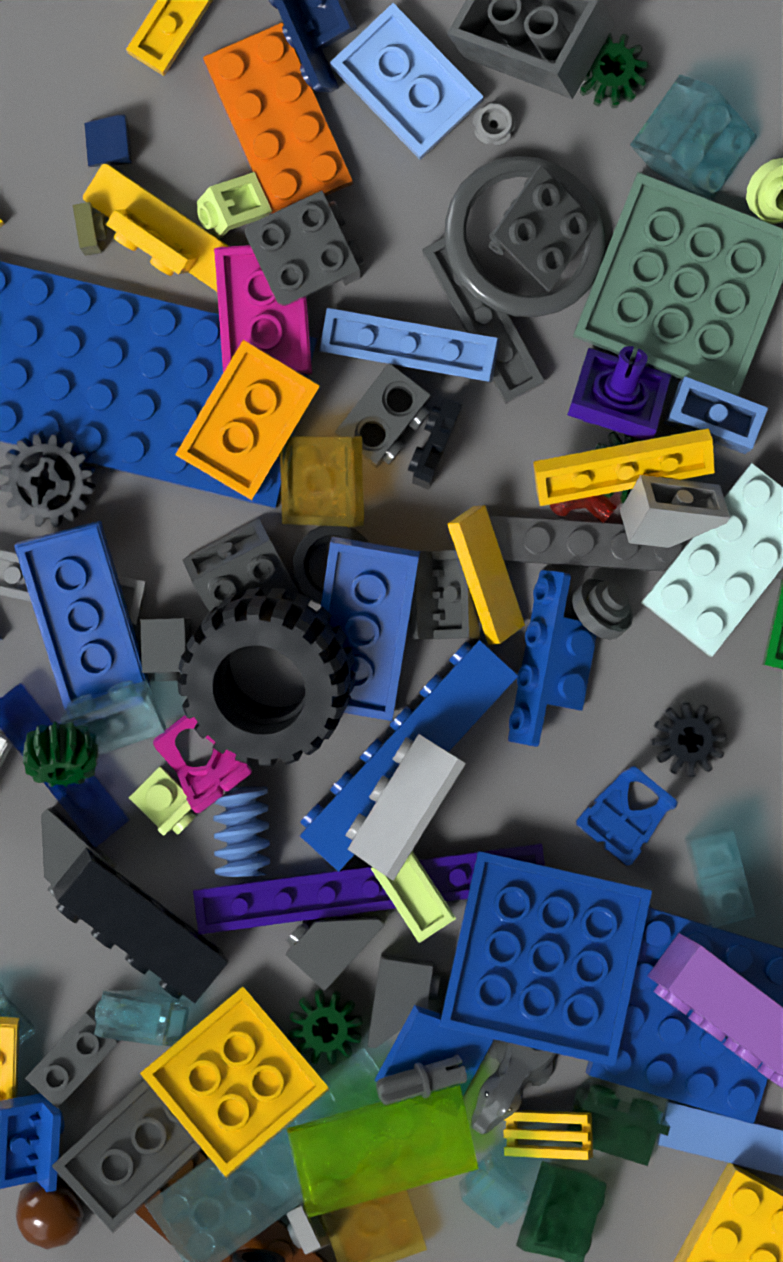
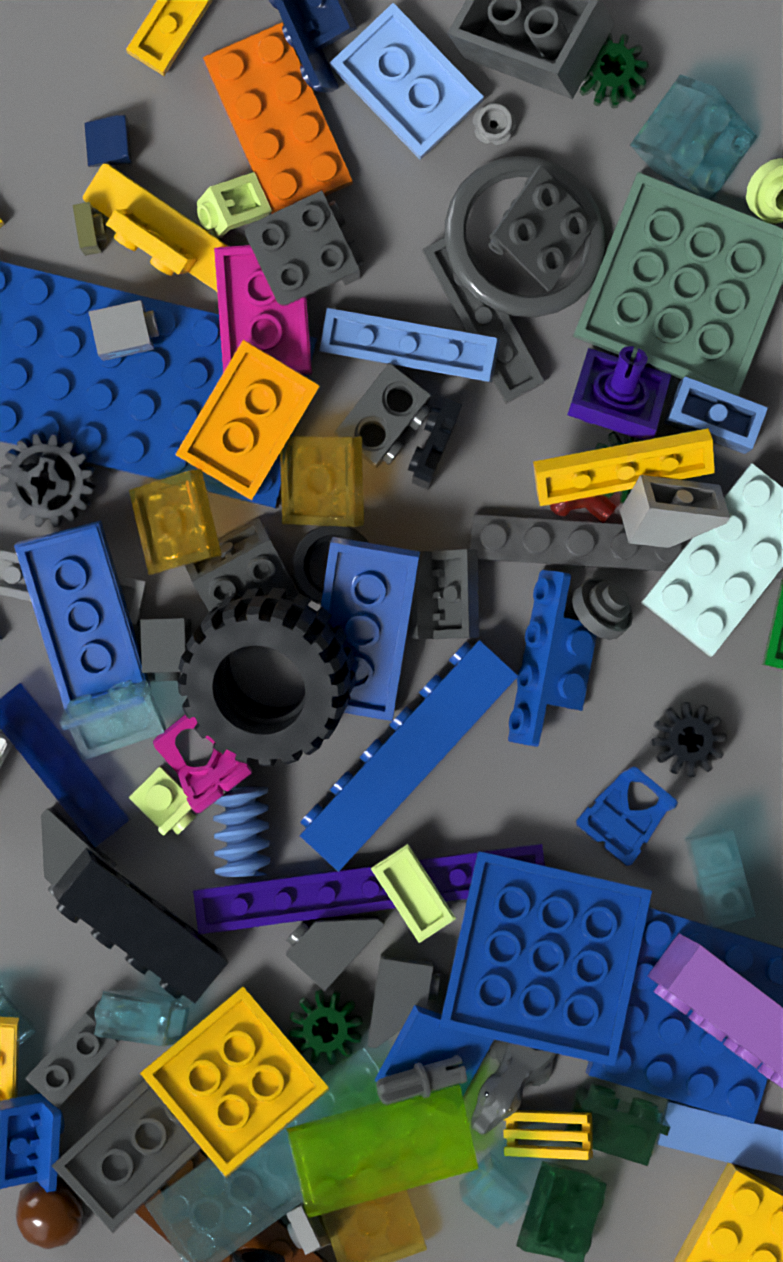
(60, 754): dark green gear -> none
(123, 330): none -> light grey brick
(175, 522): none -> clear yellow plate
(403, 805): light grey slope -> none
(486, 574): yellow tile -> none

